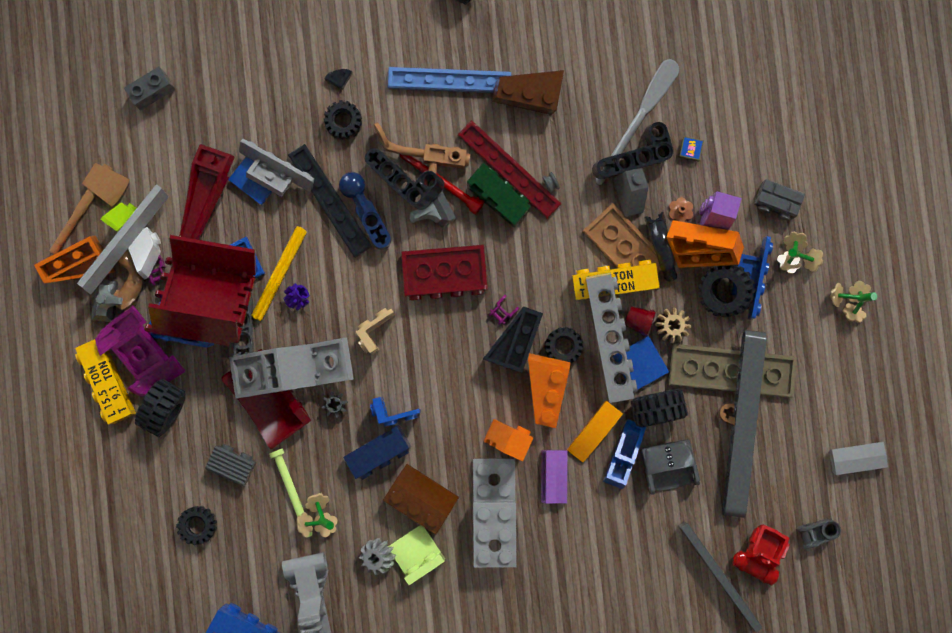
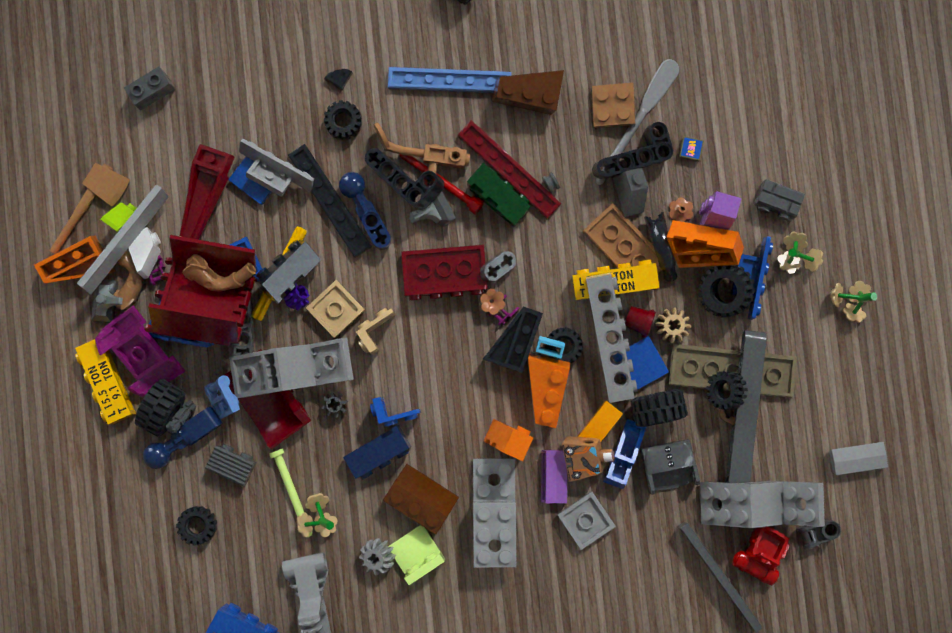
(158, 455): none -> dark blue beam
(180, 417): none -> dark grey axle
(198, 270): none -> medium nougat piece
(225, 403): none -> medium blue plate
(287, 270): none -> wedge
(335, 309): none -> tan plate
(495, 263): none -> dark grey beam
(496, 304): none -> nougat plant
(561, 345): none -> medium azure piece
(585, 457): none -> medium nougat torso
(586, 520): none -> light grey plate
(613, 105): none -> medium nougat plate
(716, 390): none -> black tyre
(762, 504): none -> light grey bracket

